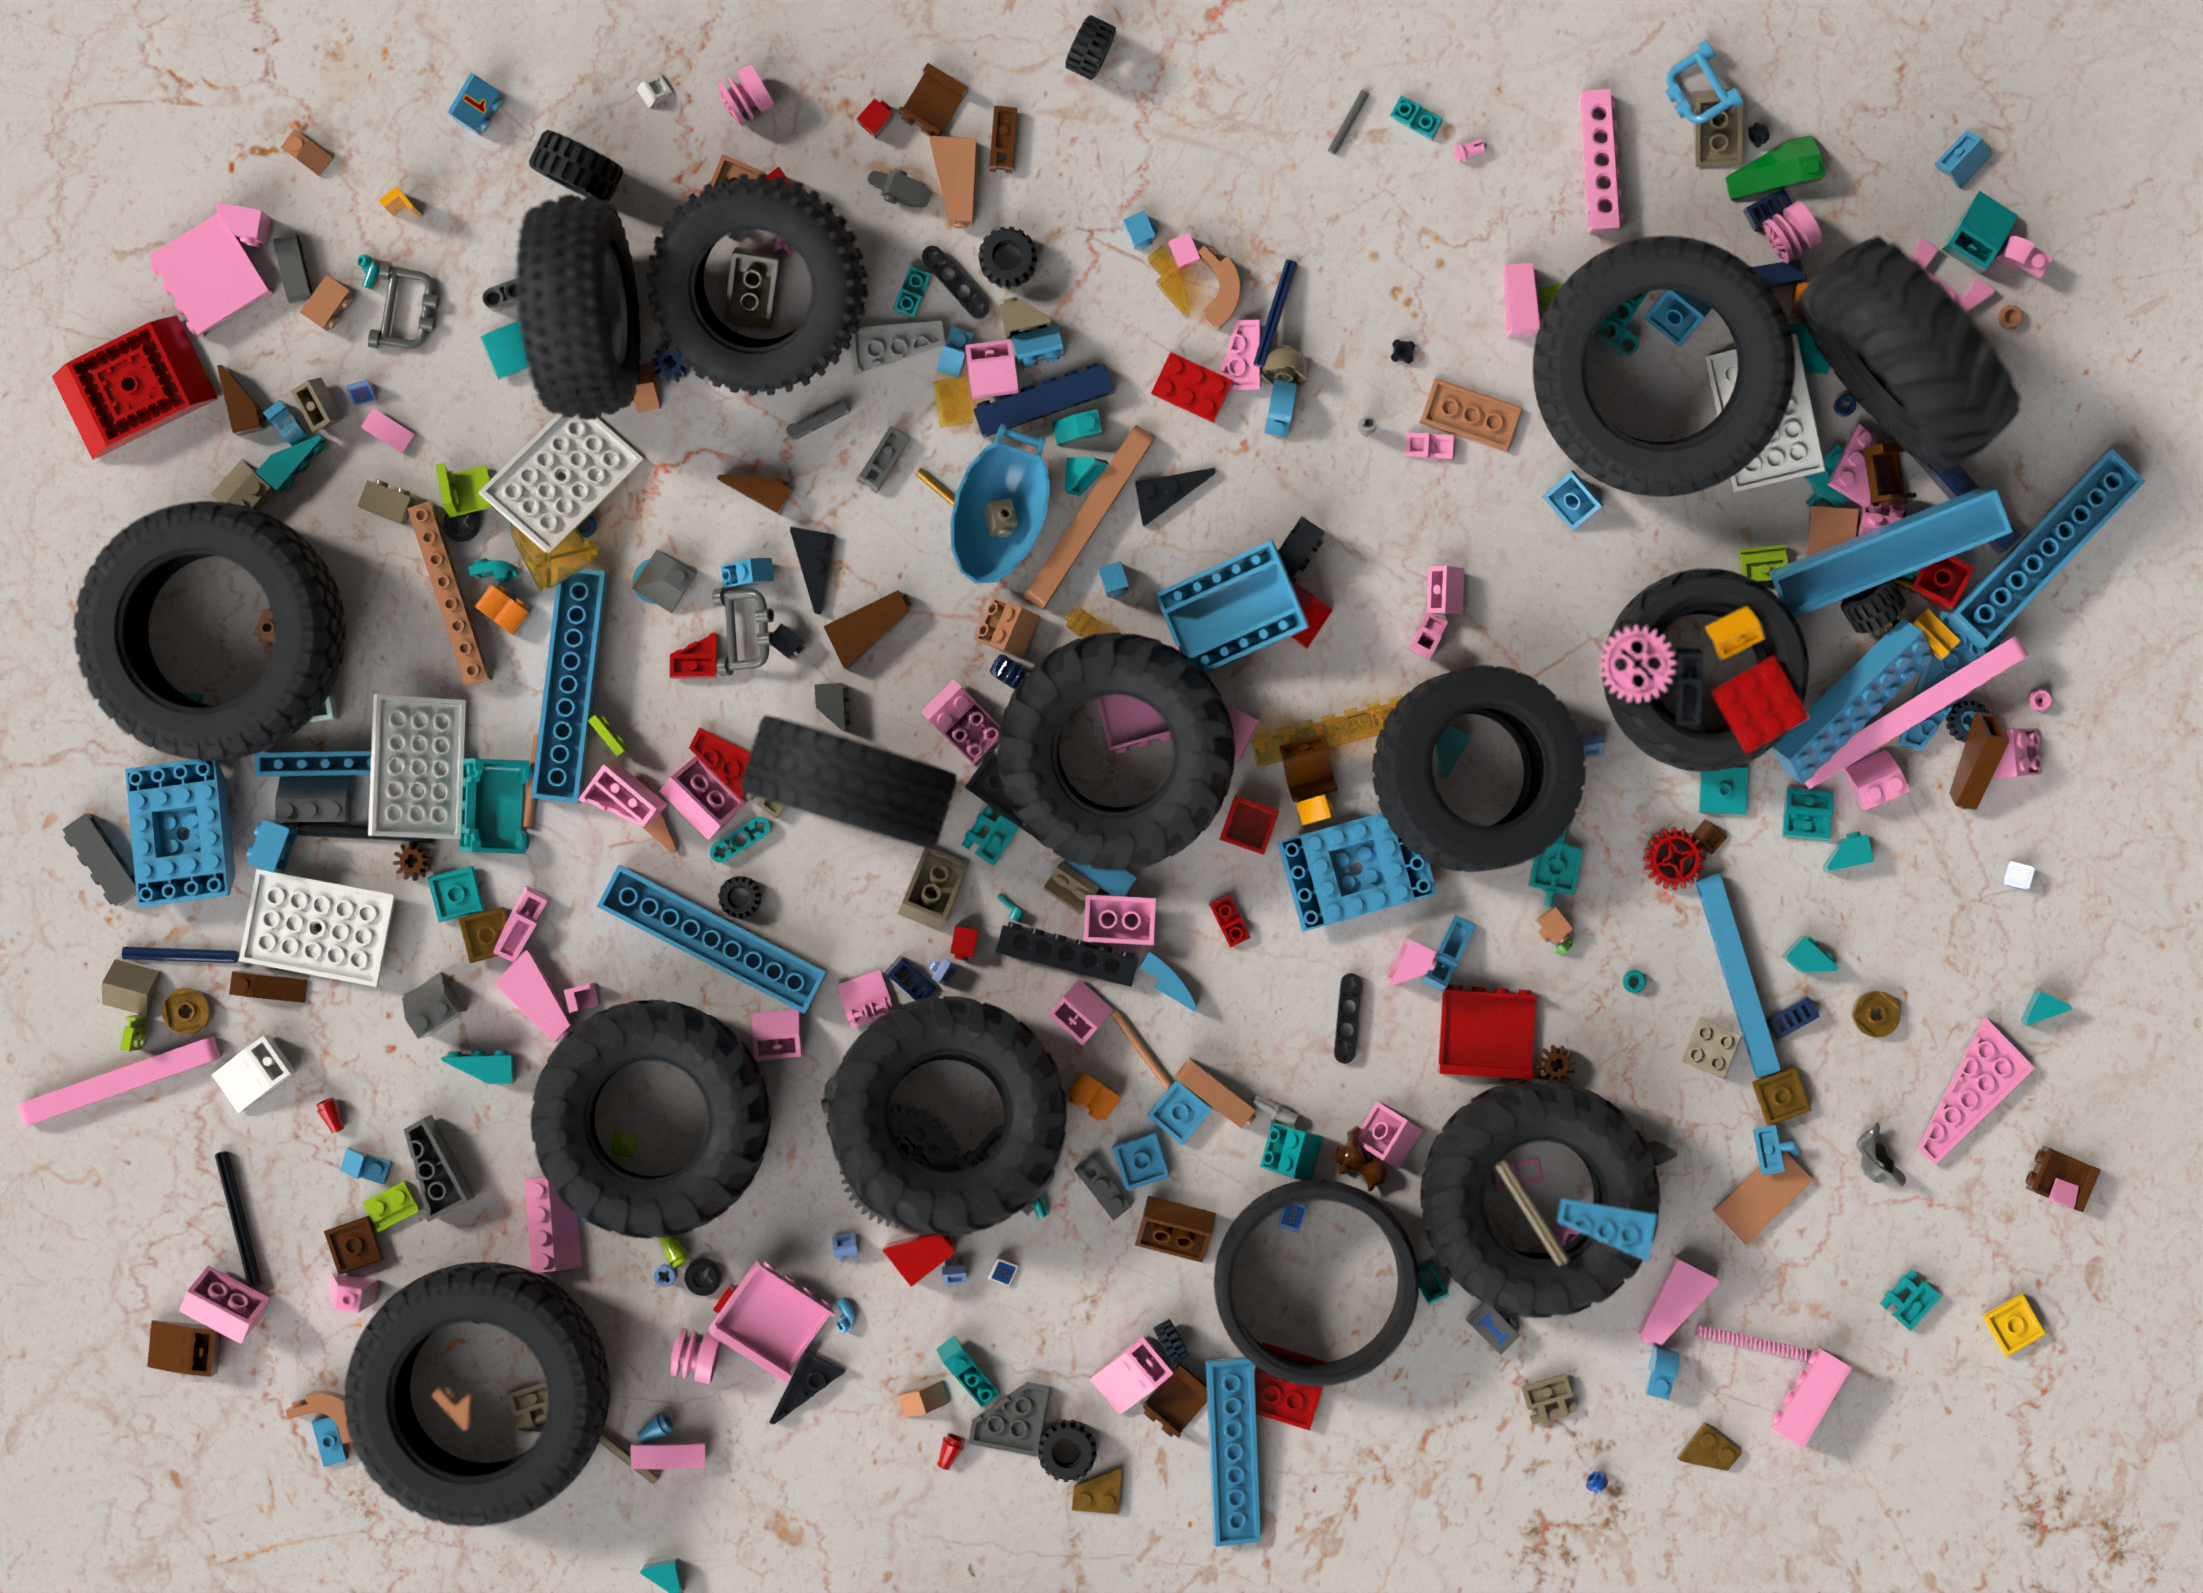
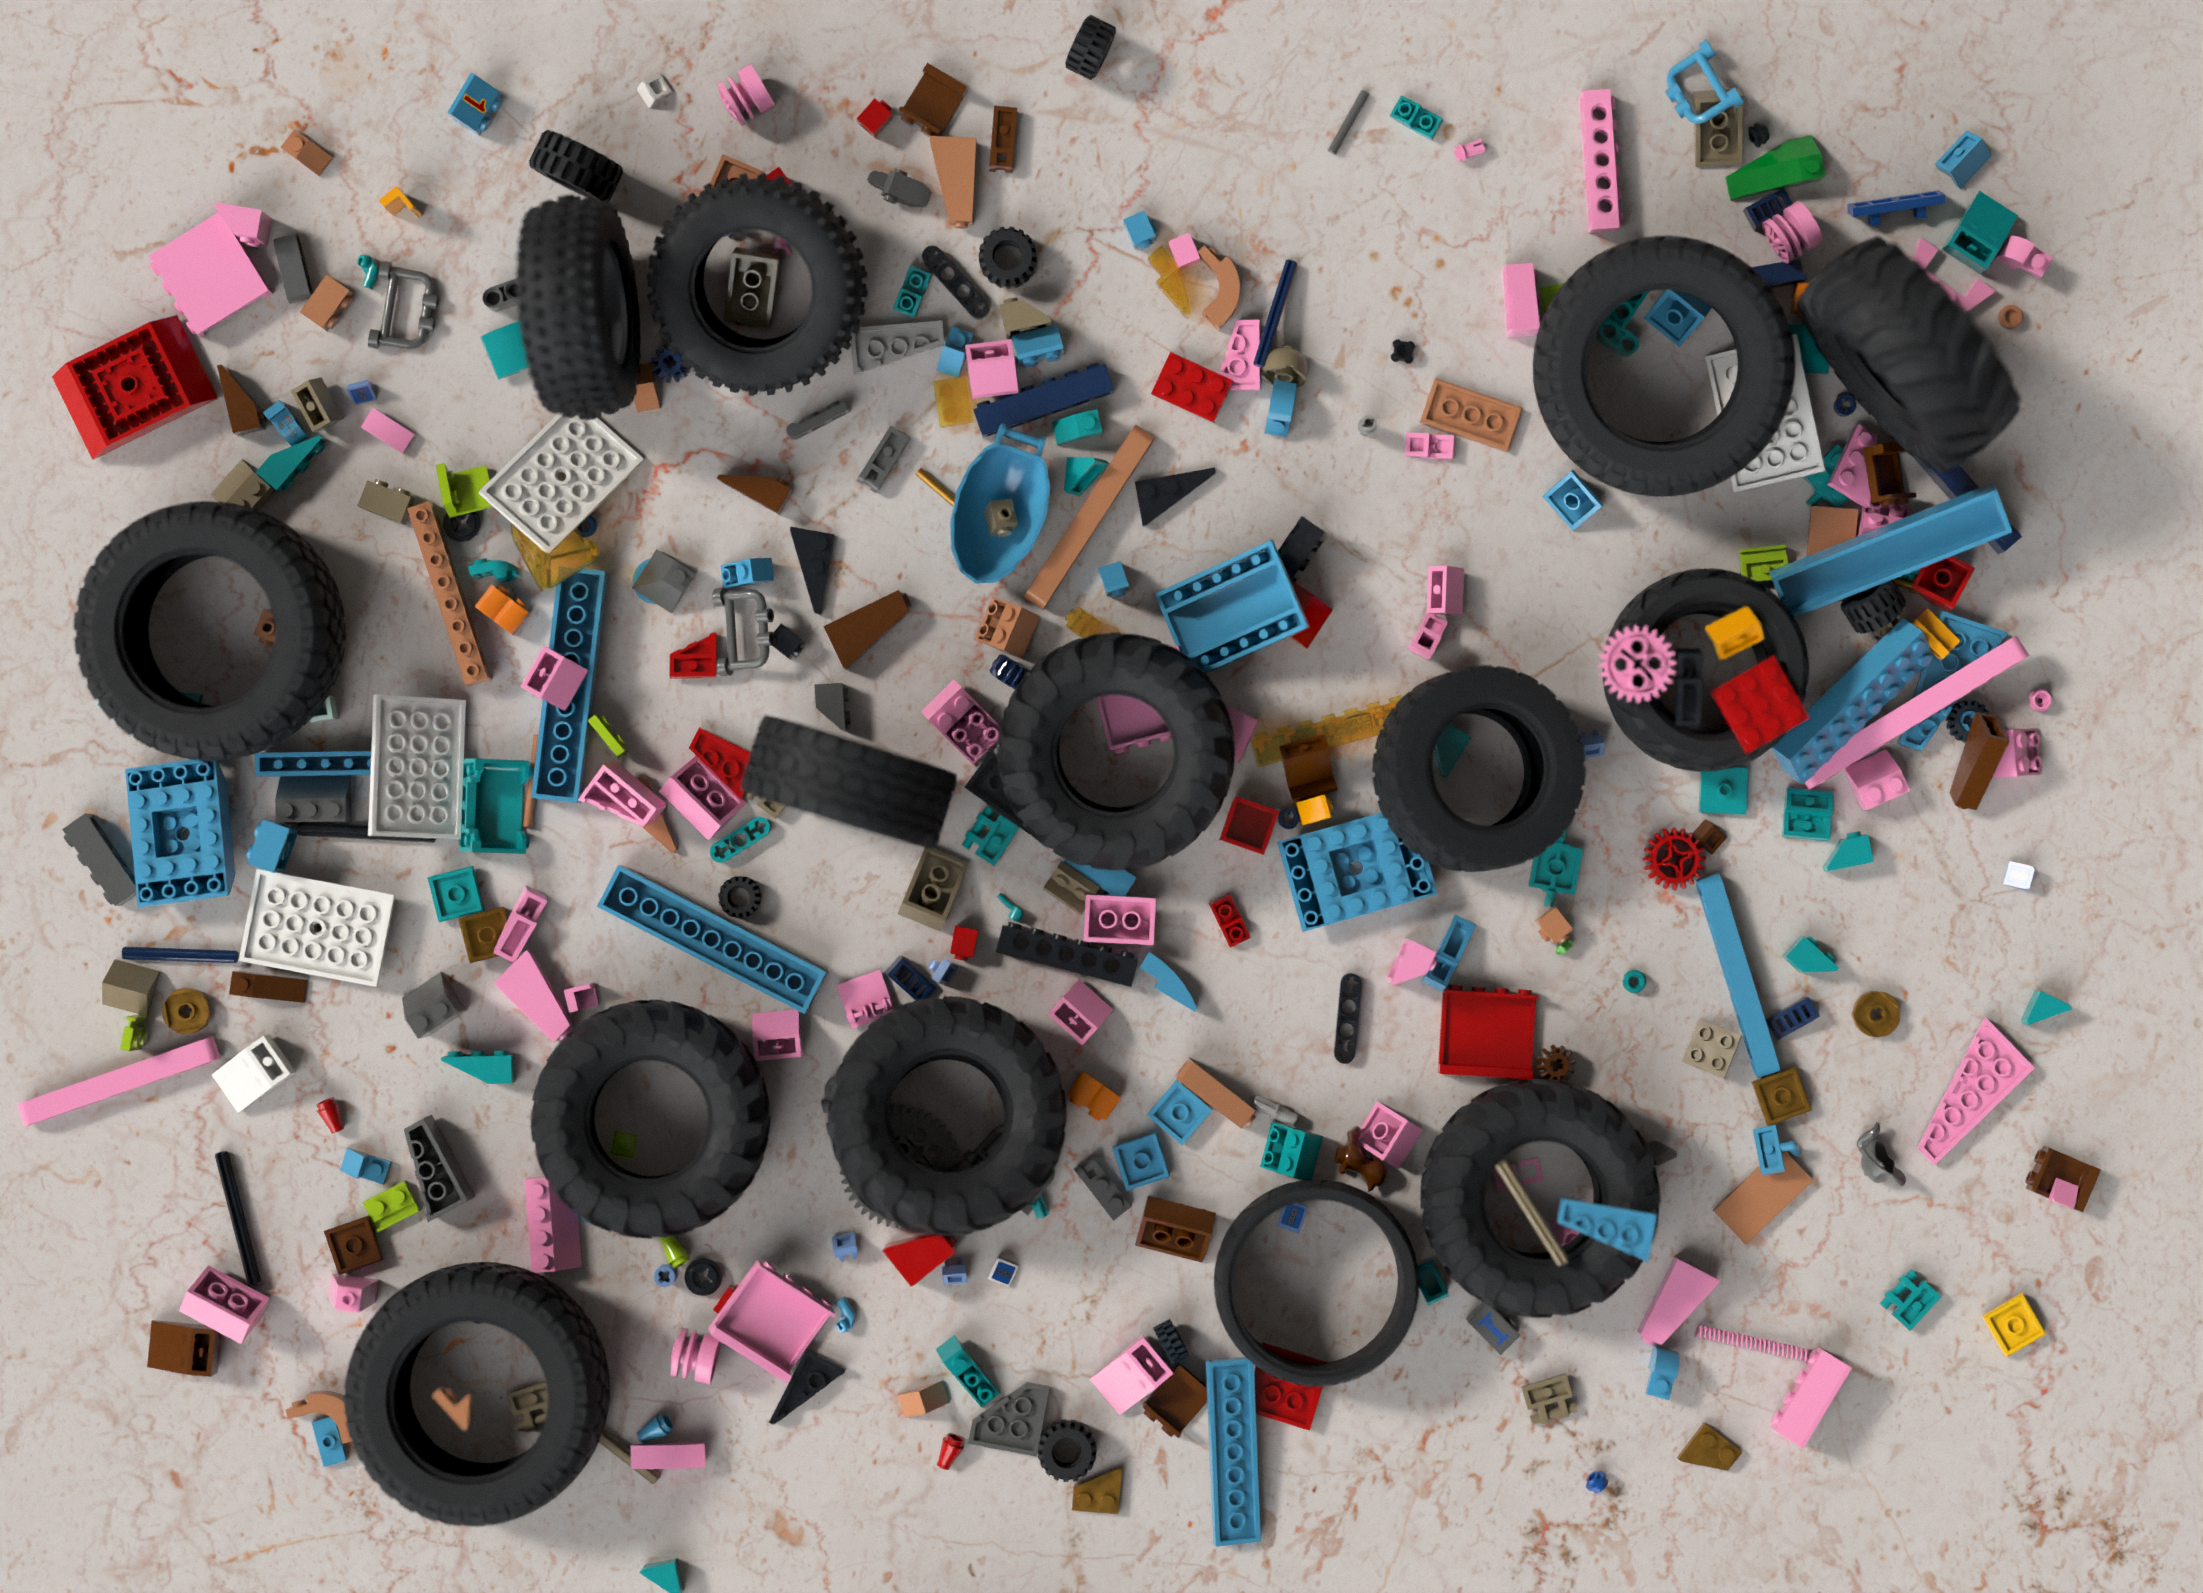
(407, 855): reddish brown gear -> none
(554, 678): none -> bright pink slope
(1141, 1049): nougat bar -> none
(1281, 818): none -> dark blue bush
(1916, 201): none -> blue hinge
(2045, 549): dark azure brick -> none

